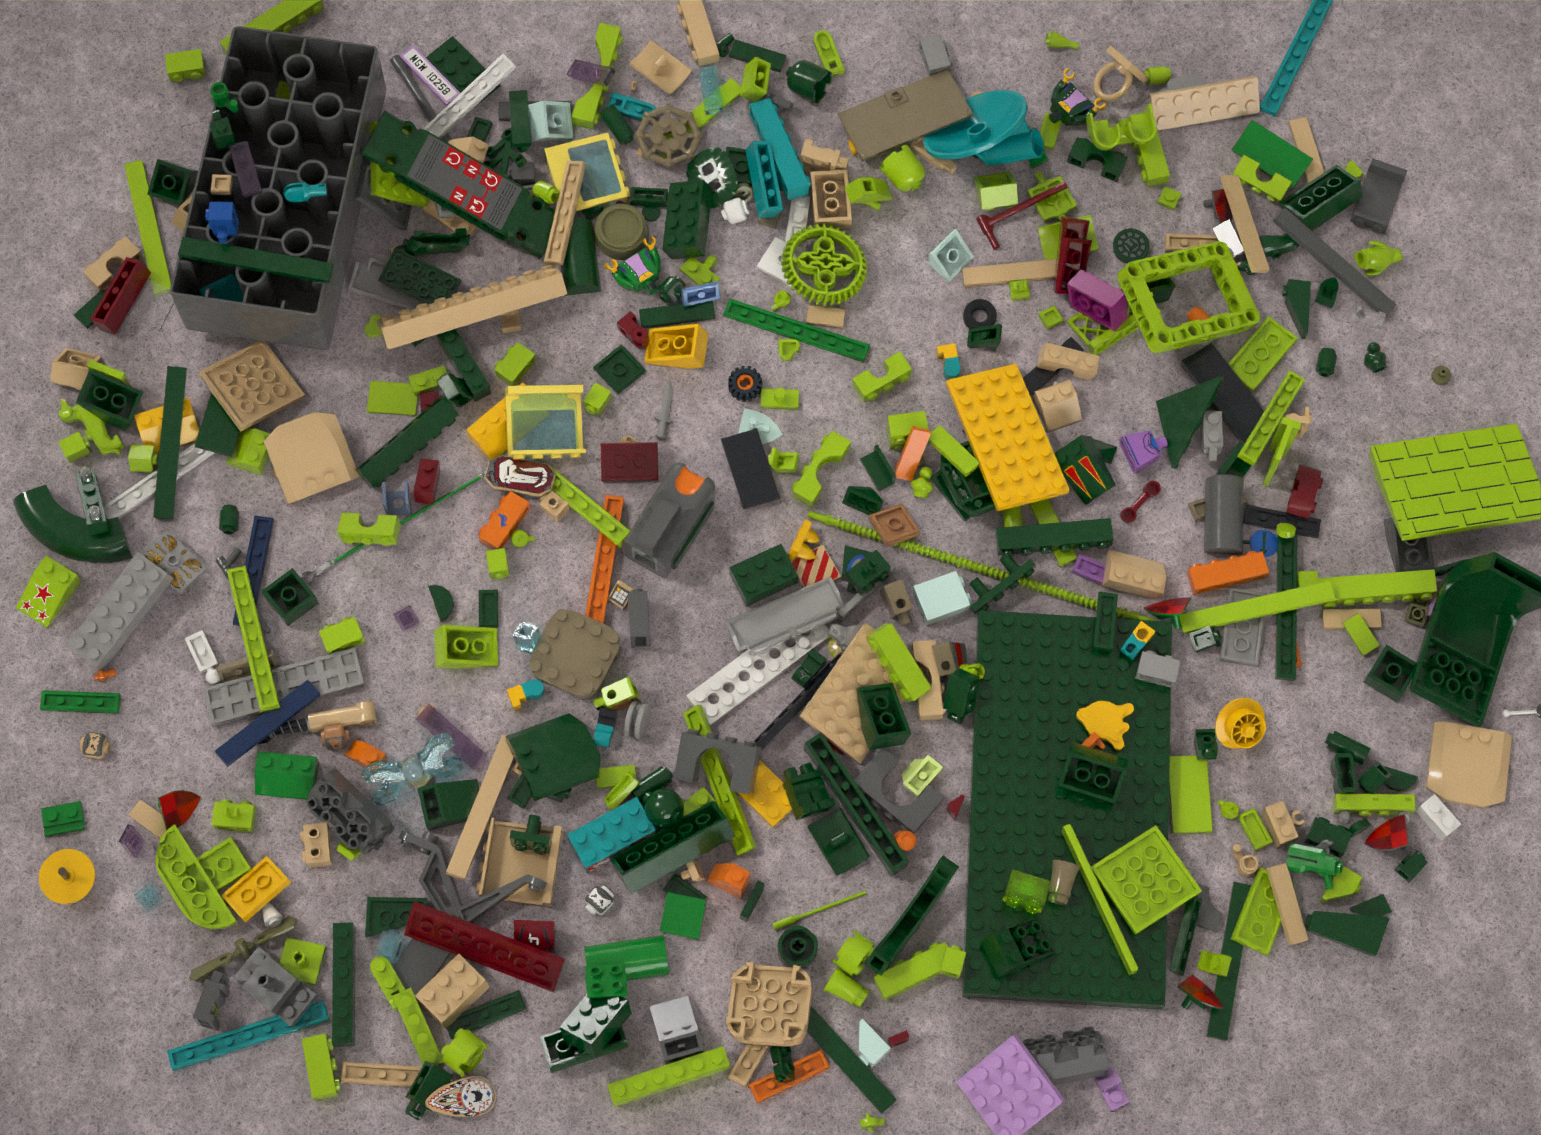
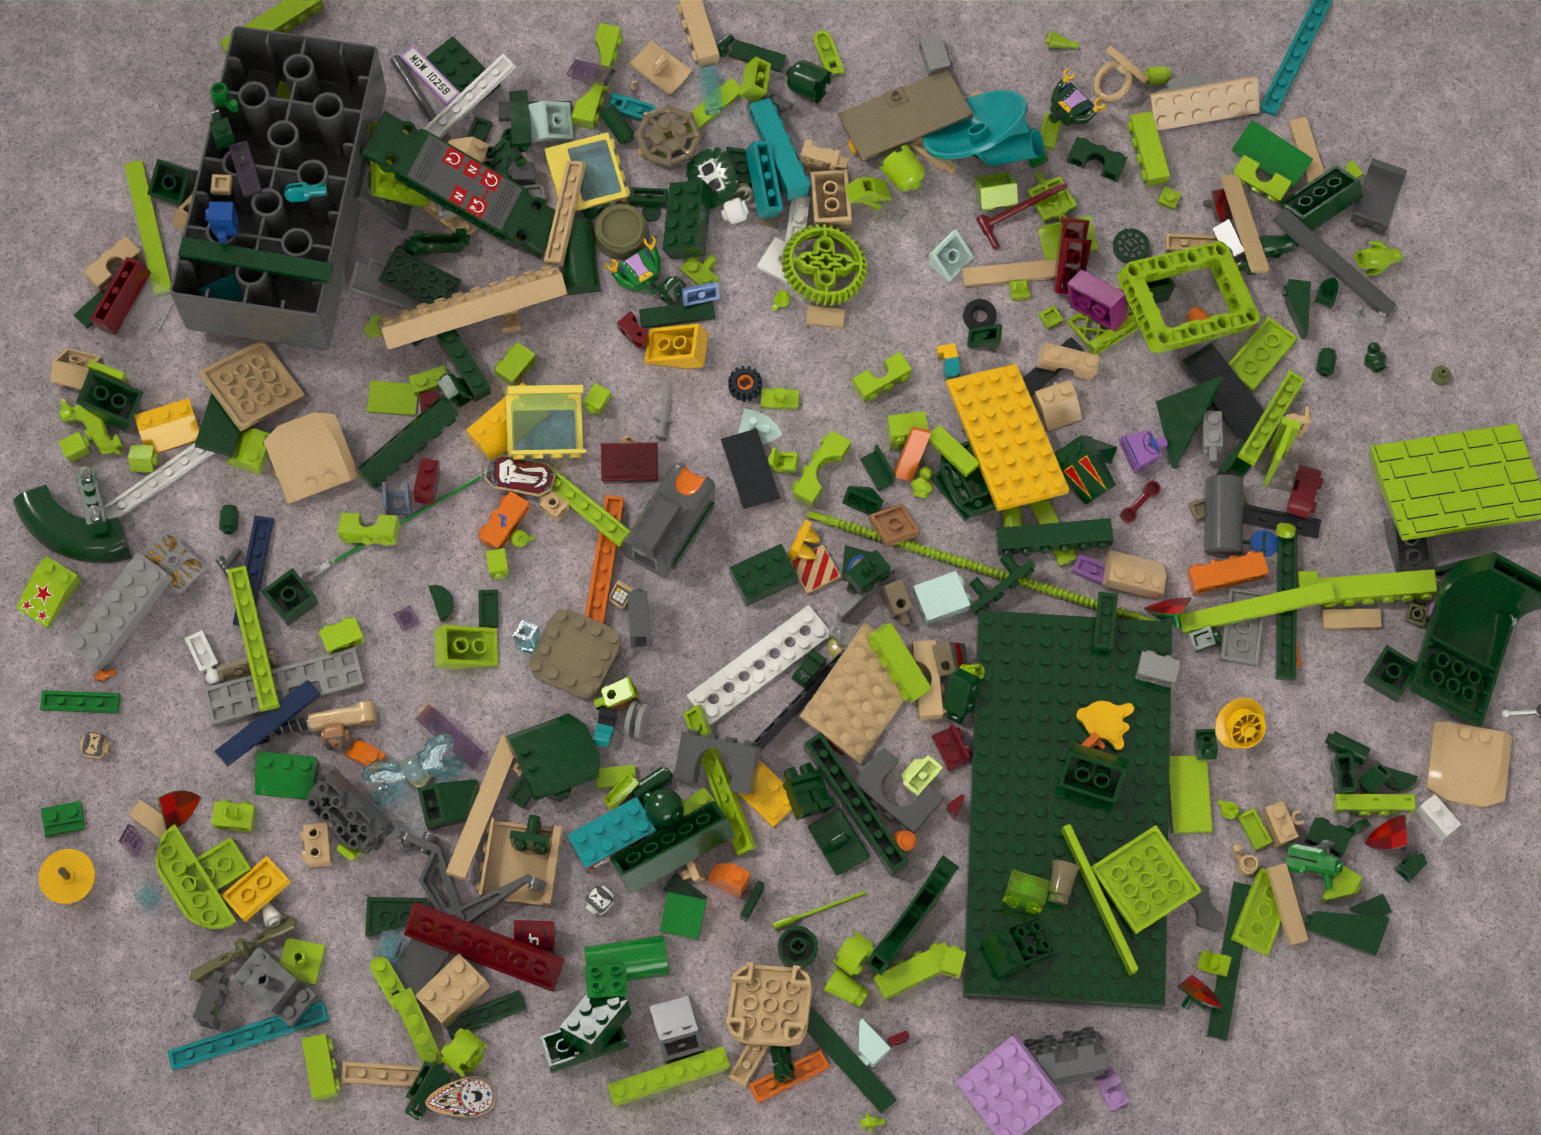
(170, 442): dark green tile -> none
(185, 65): lime brick -> none
(343, 984): dark green brick -> none
(525, 692): leg -> none
(546, 191): lime brick -> none
(619, 369): dark green tile -> none
(786, 617): light grey slope -> none
(787, 348): lime tile -> none
(796, 330): green tile -> none
(882, 716): dark green slope -> none
(952, 748): none -> dark red bracket
(1134, 129): lime piece -> none
(1137, 640): leg -> none
(1185, 936): dark green tile -> none
(1360, 634): lime tile -> none

